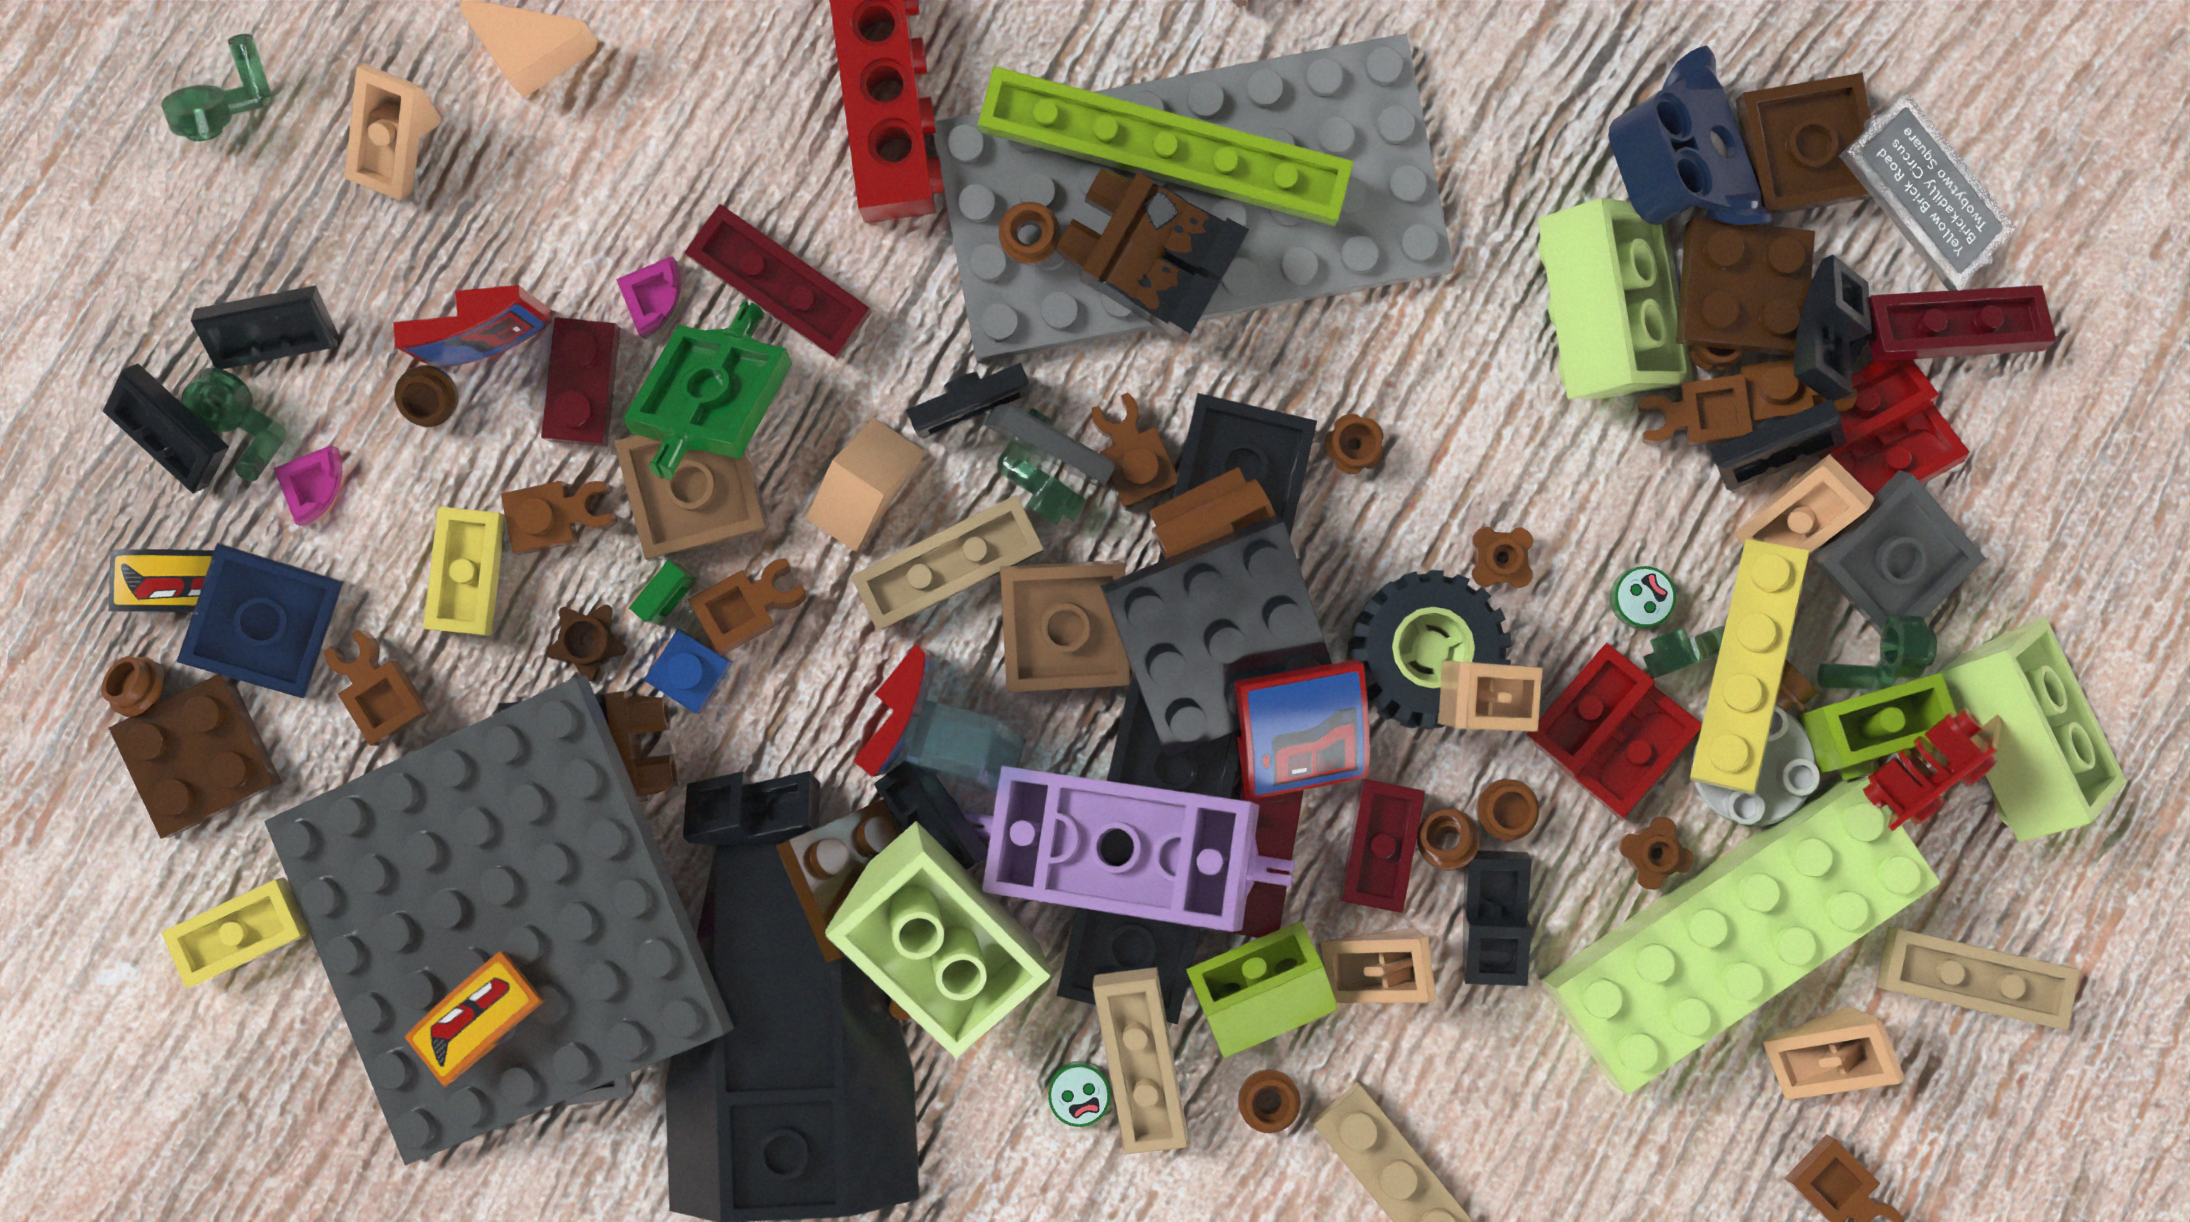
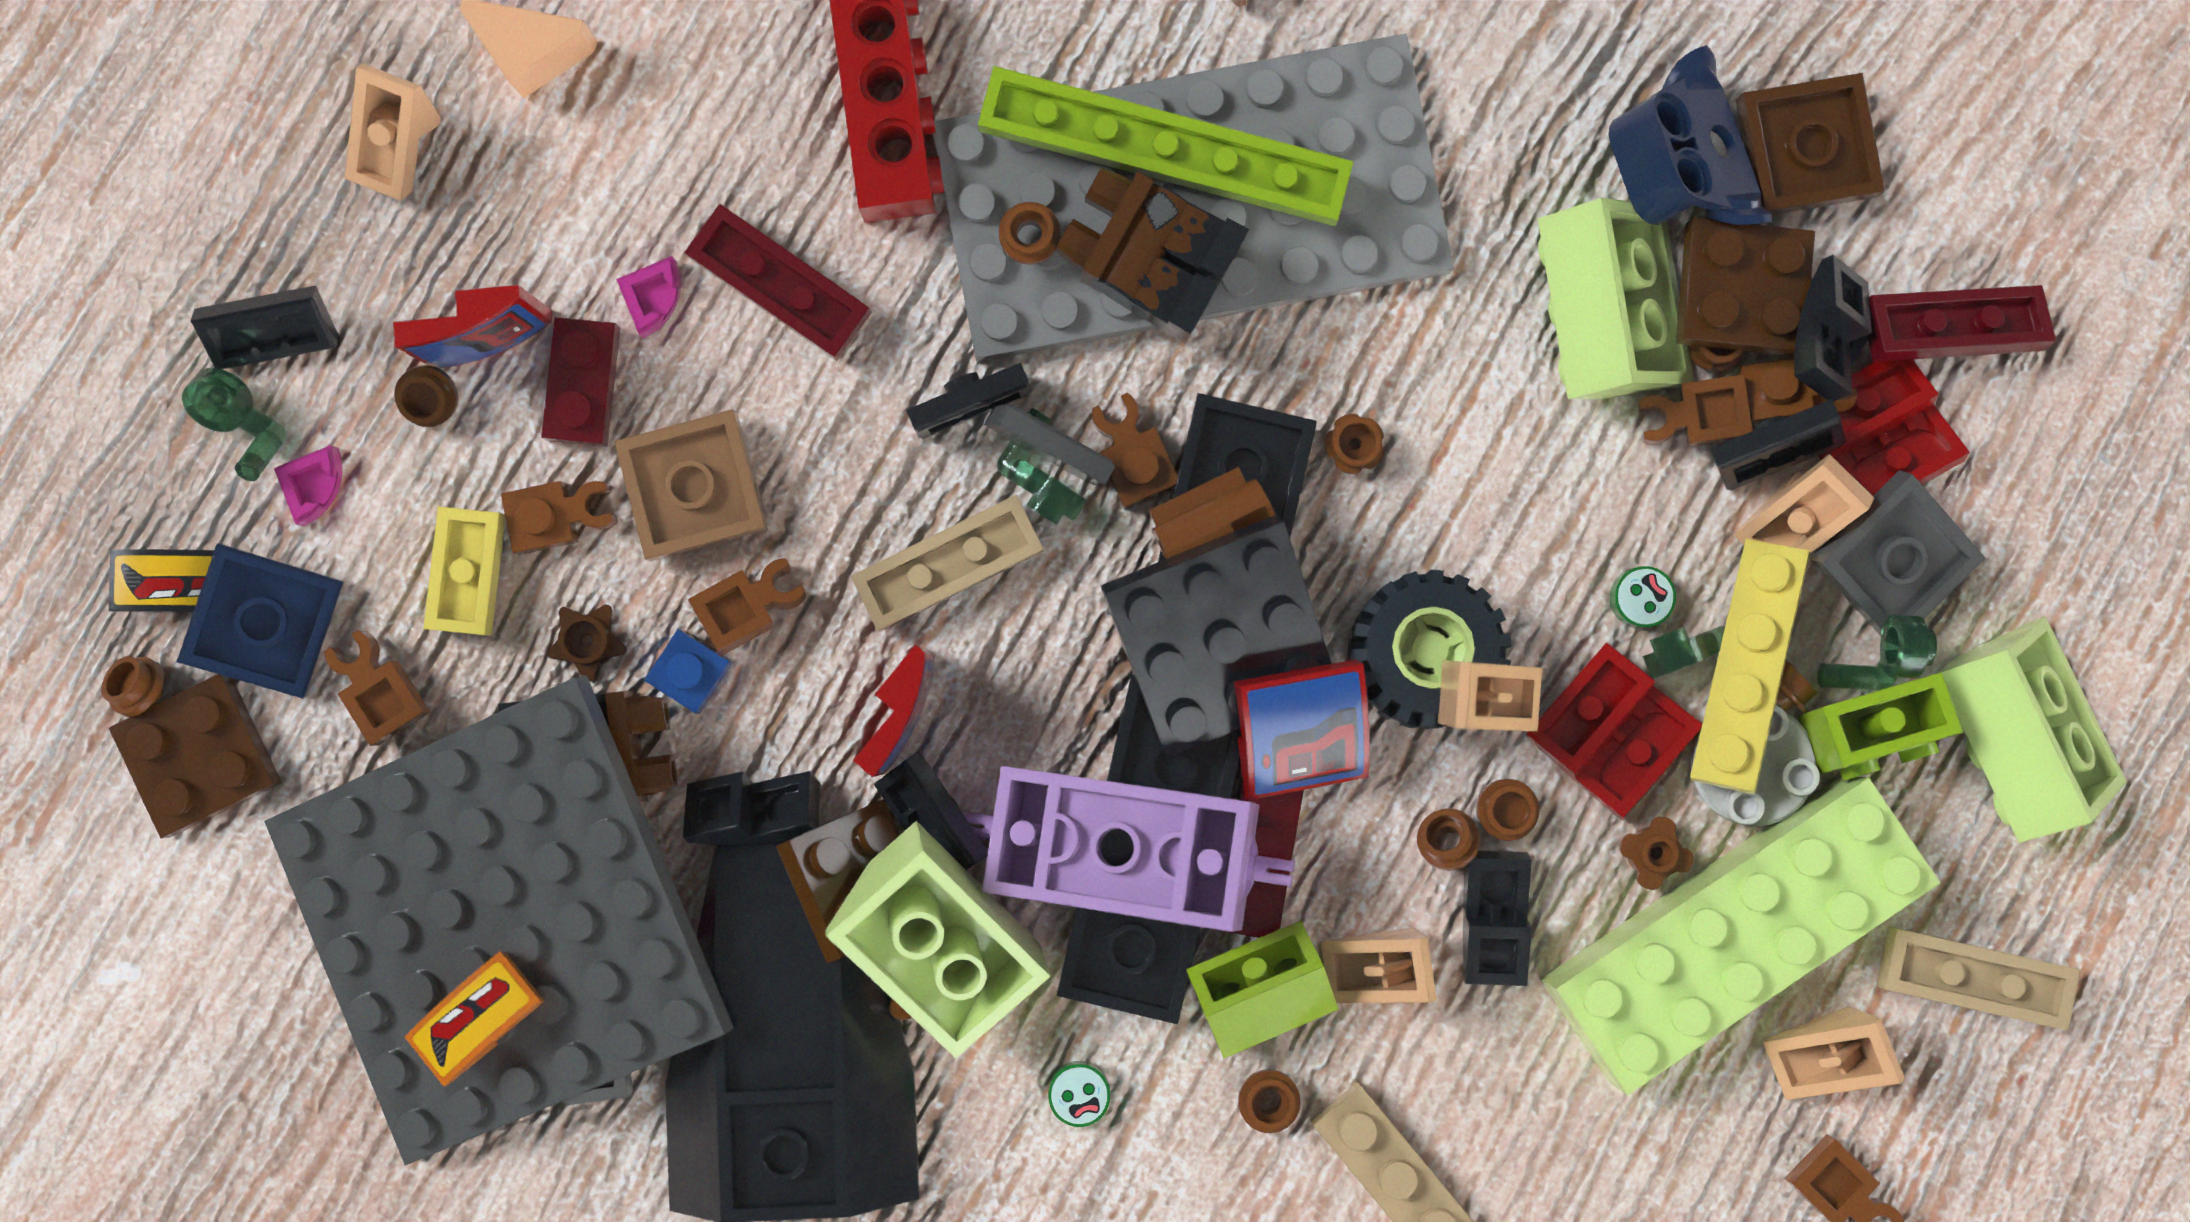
(165, 428): black plate -> none
(204, 110): clear green plate -> none
(235, 932): light yellow plate -> none
(663, 593): green tile -> none
(708, 391): green plate -> none
(863, 483): light nougat slope -> none
(962, 745): clear light blue slope -> none
(1061, 627): medium nougat plate -> none
(1140, 1060): tan plate -> none
(1382, 845): dark red plate -> none
(1489, 569): dark orange plate -> none
(1917, 790): red hinge -> none
(1928, 192): piece -> none

